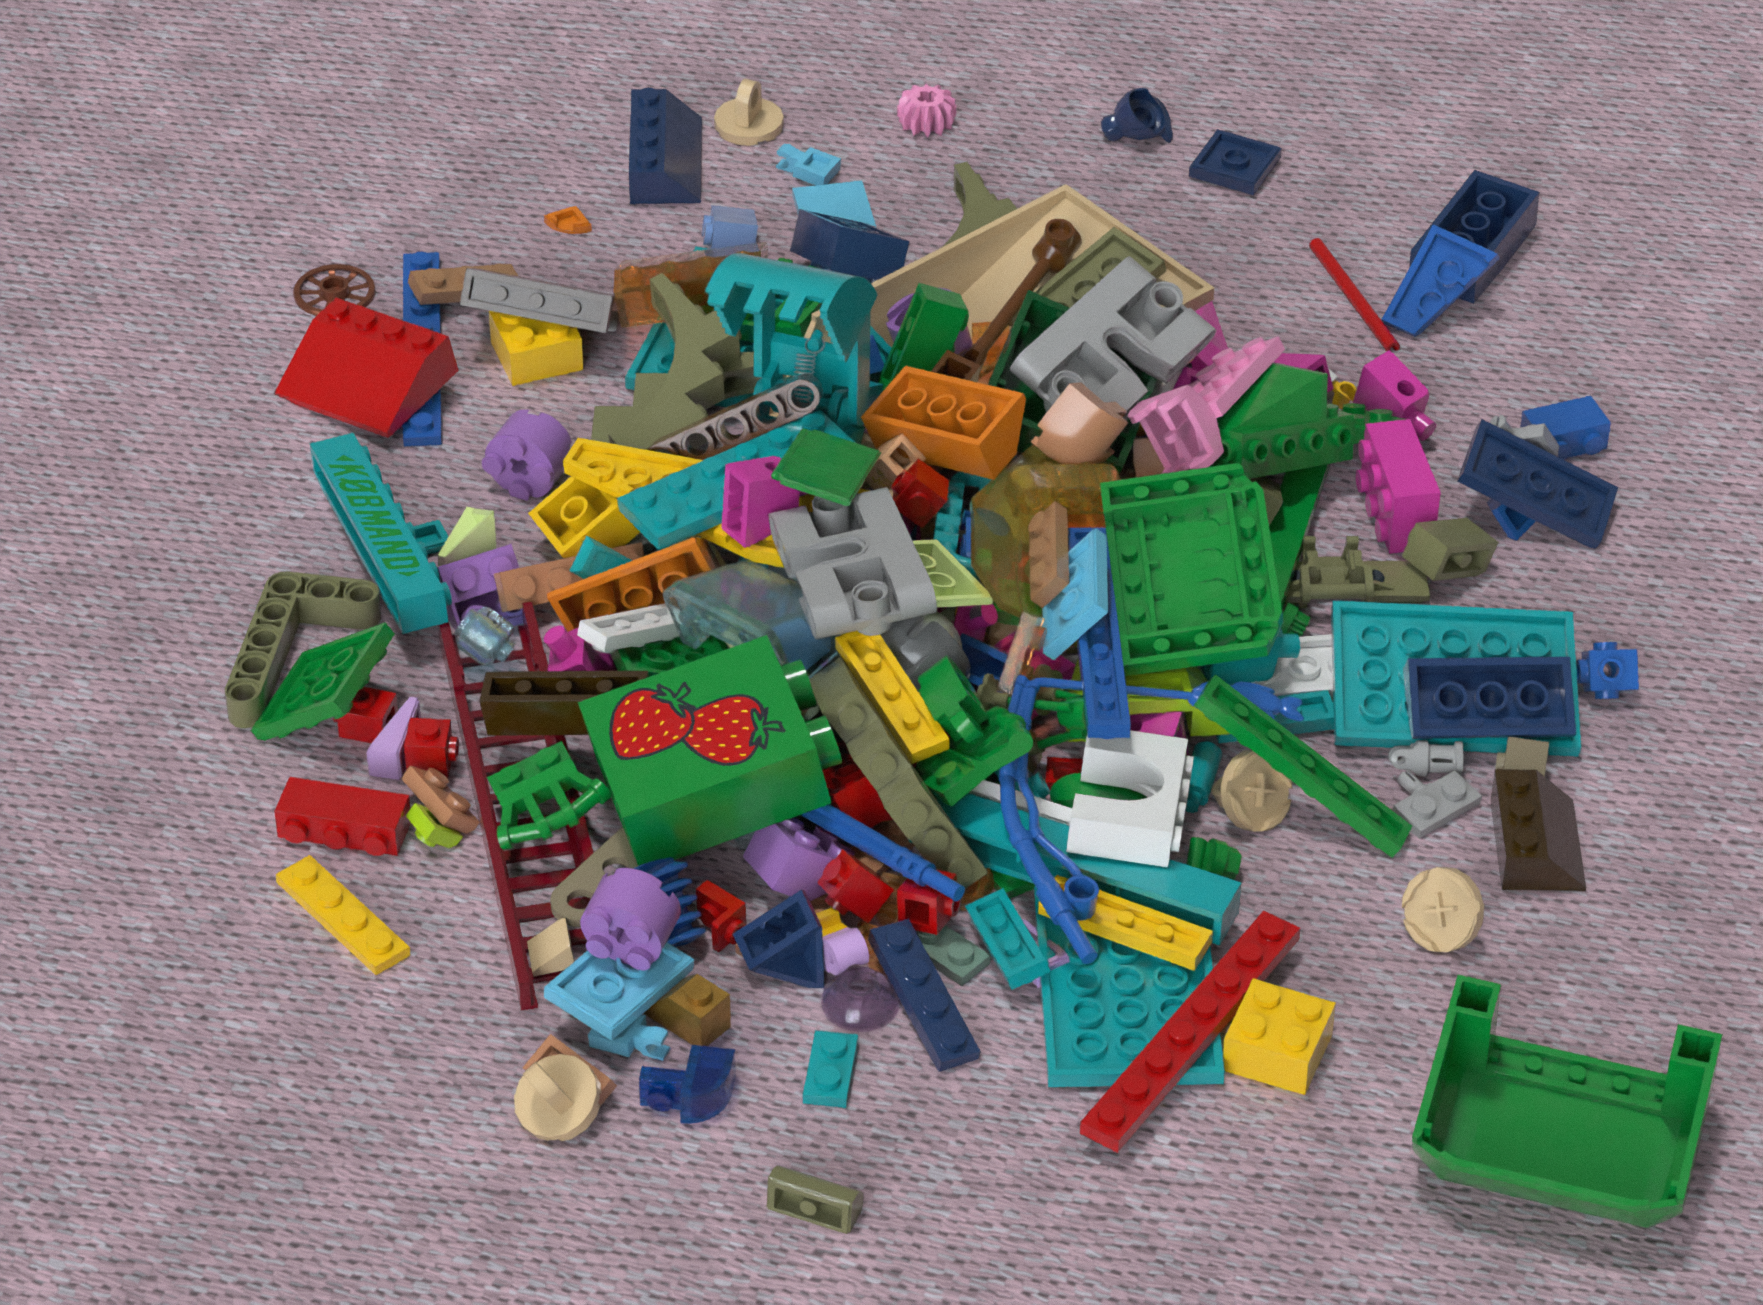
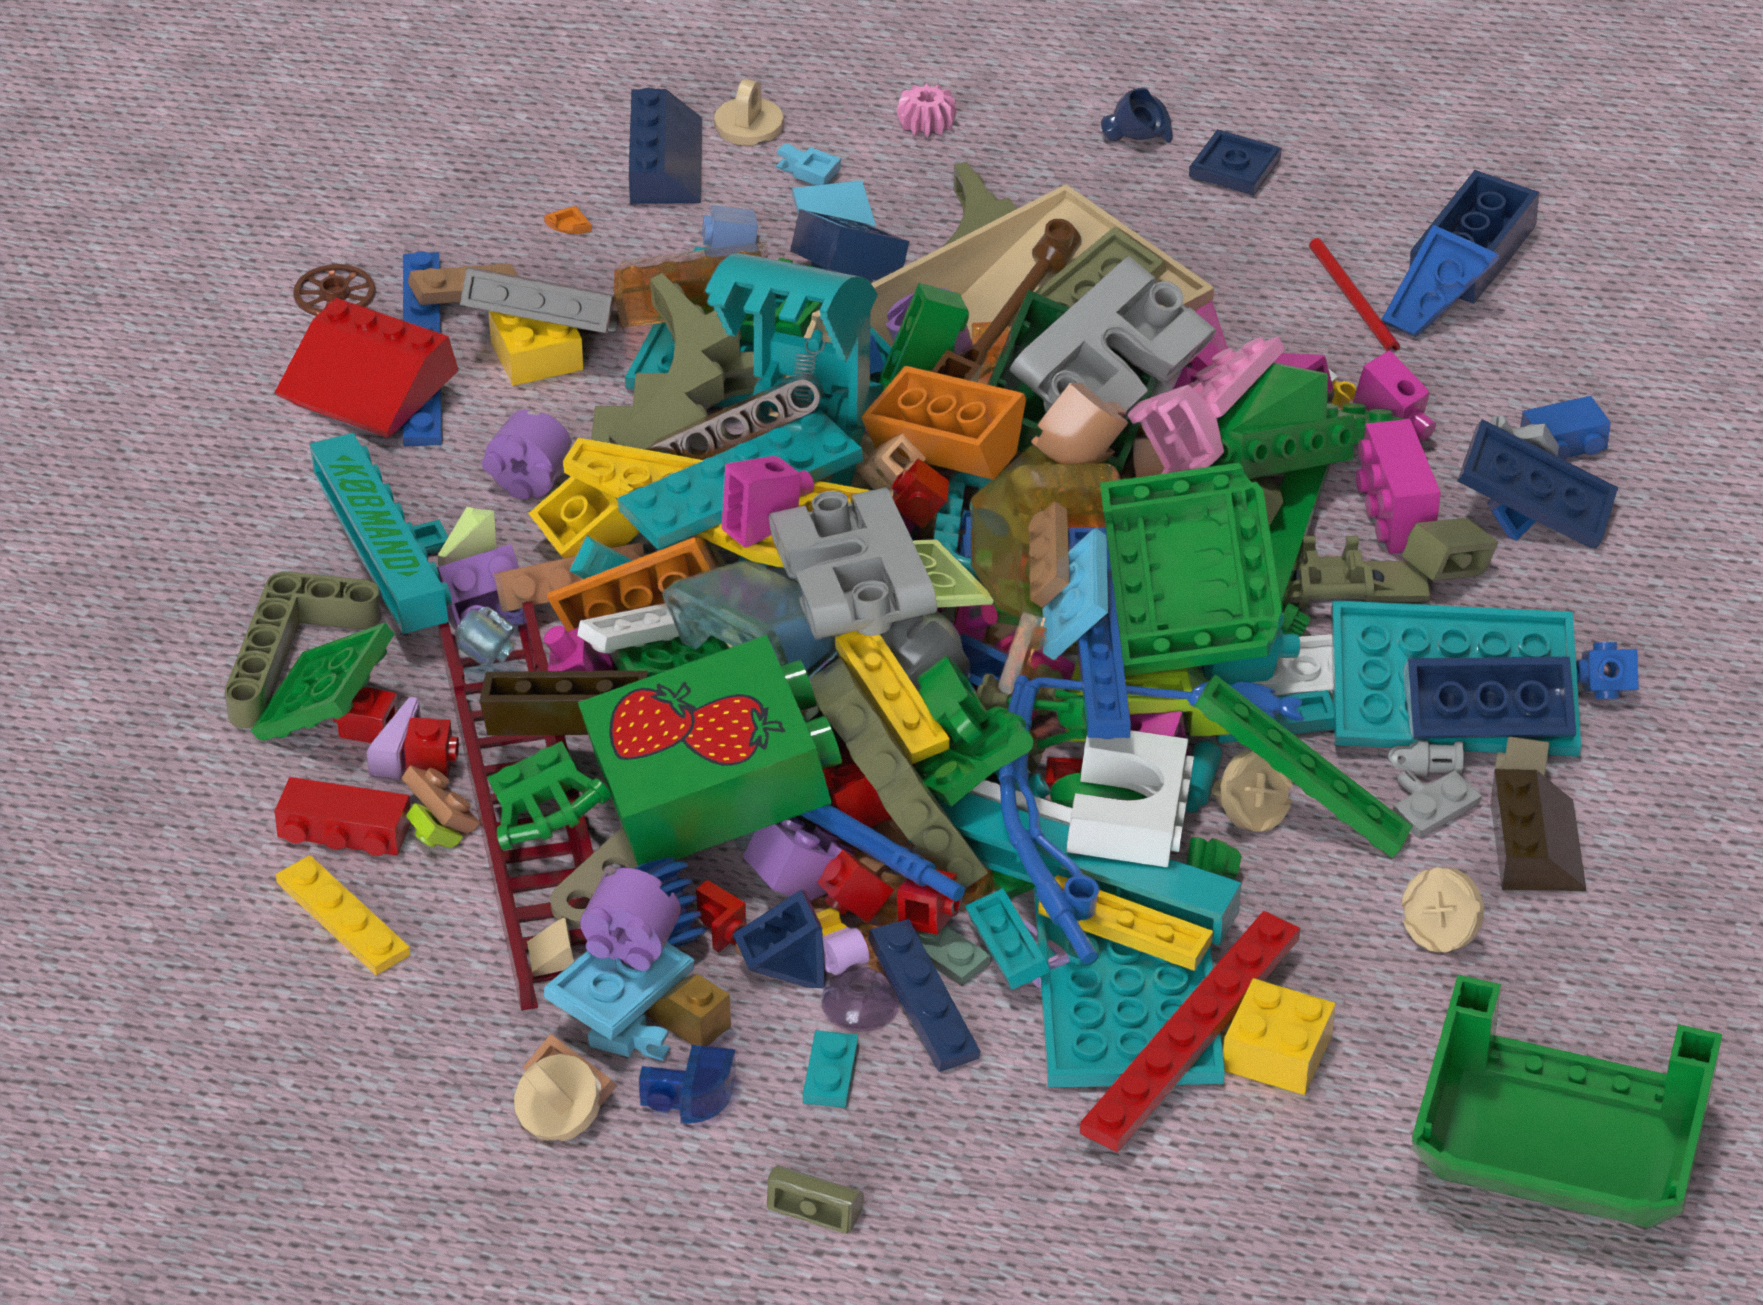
(826, 466): green window -> none

